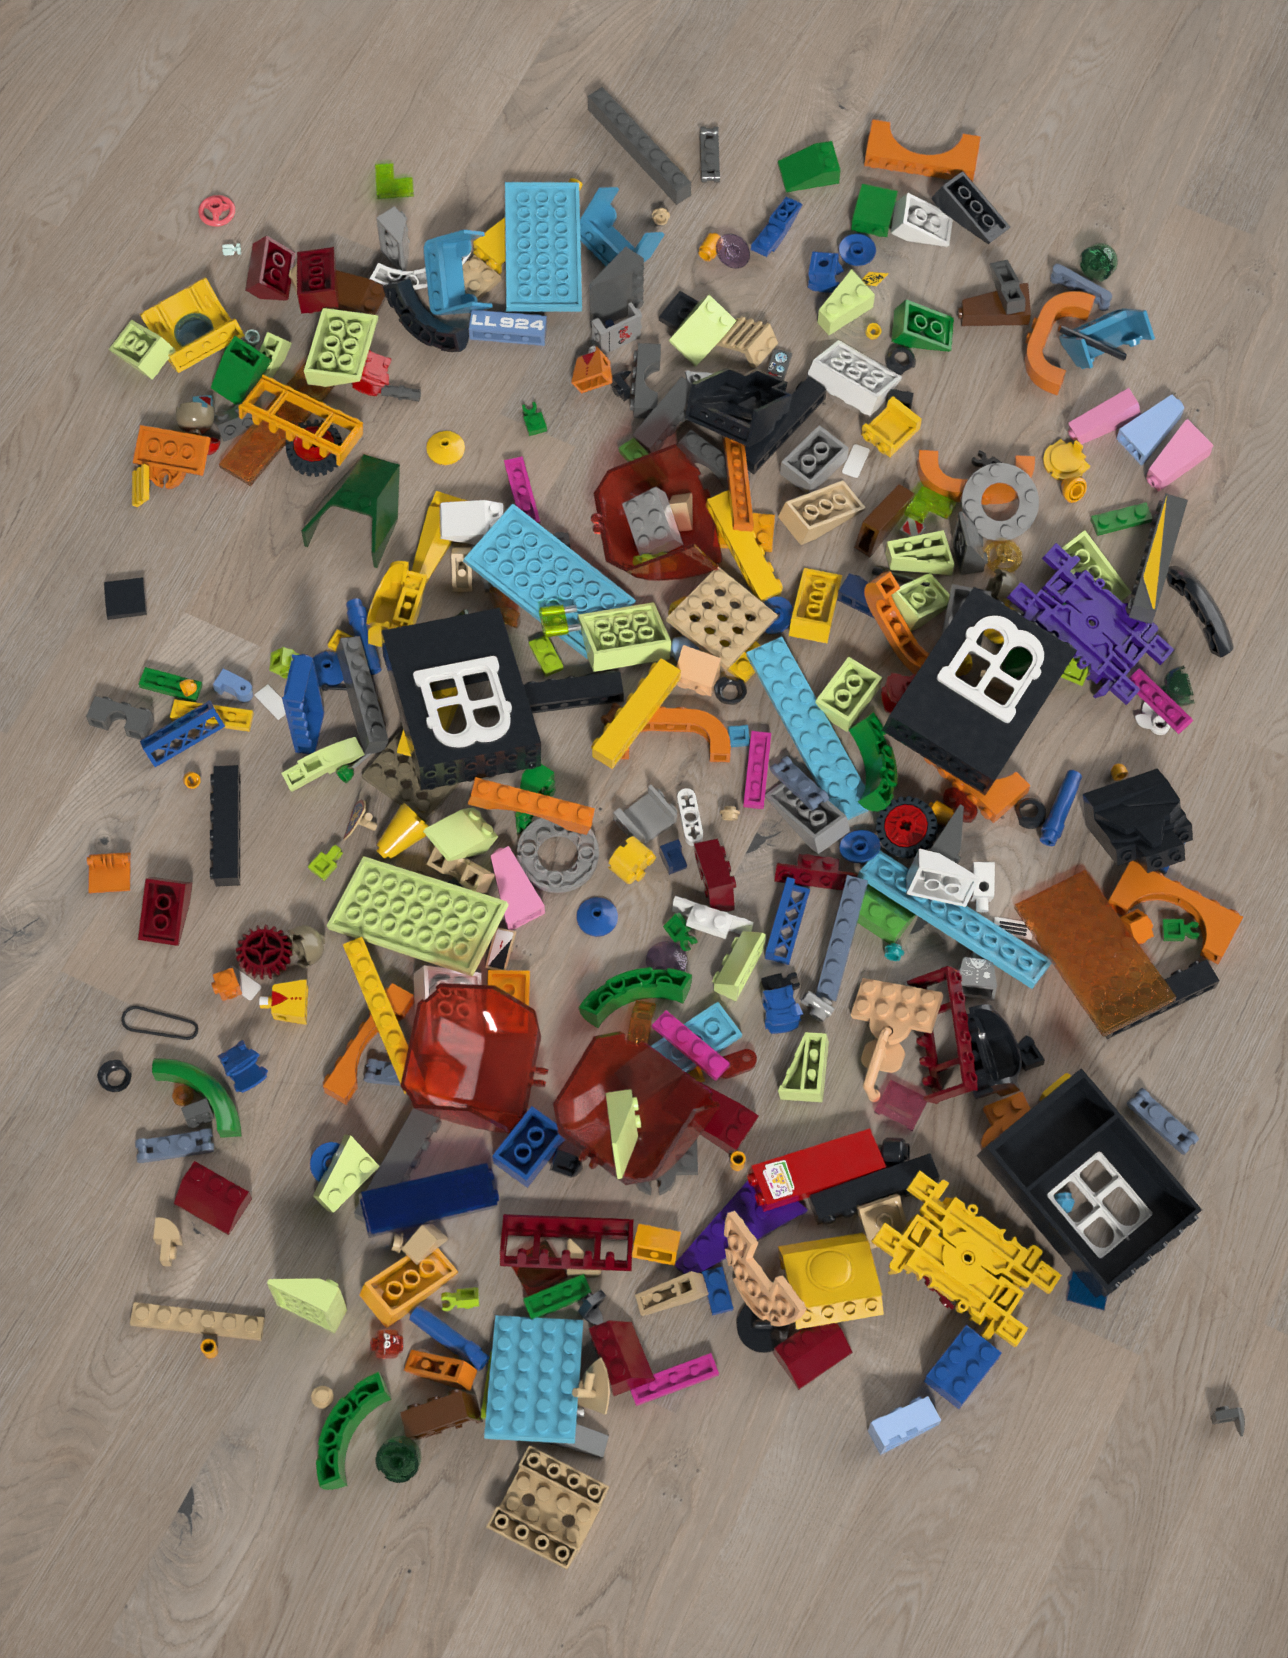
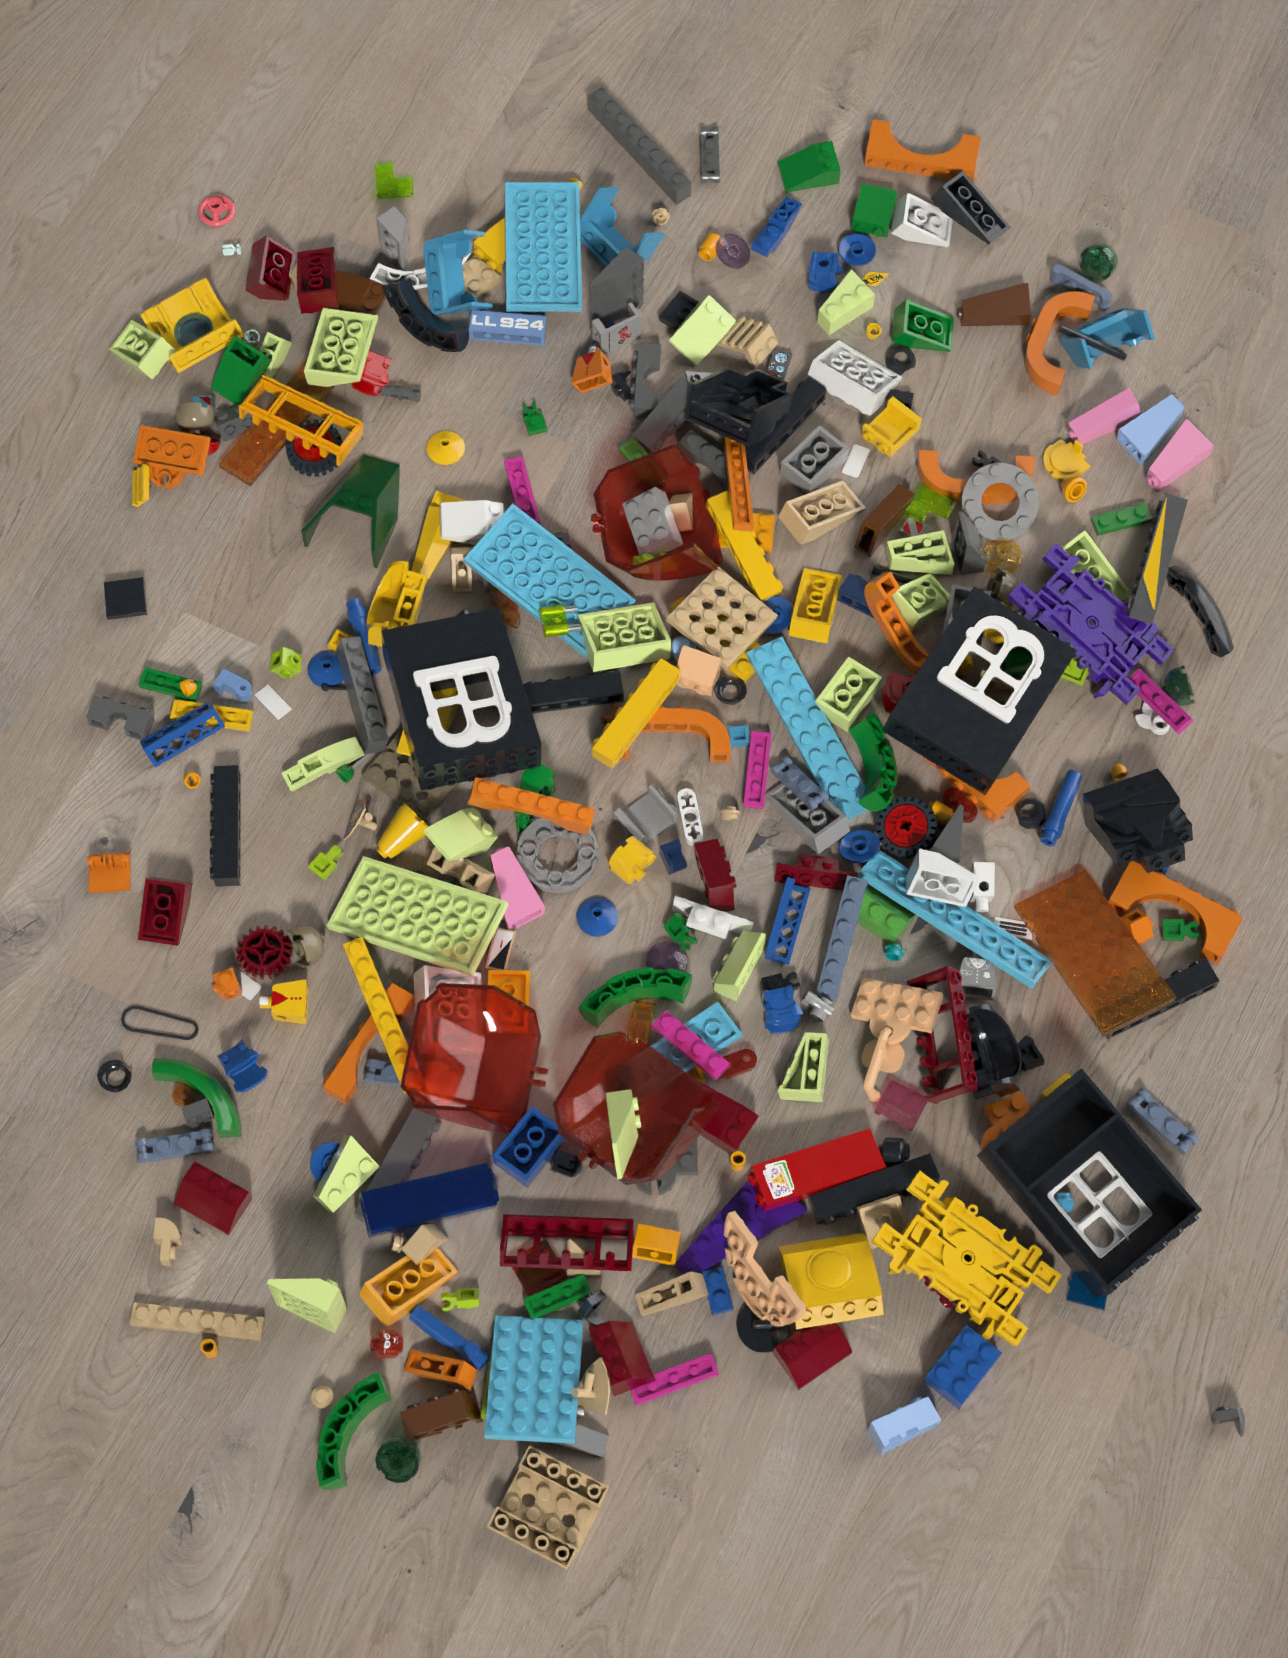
(303, 704): blue window -> none
(546, 656): lime plate -> none
(1007, 286): dark grey slope -> none

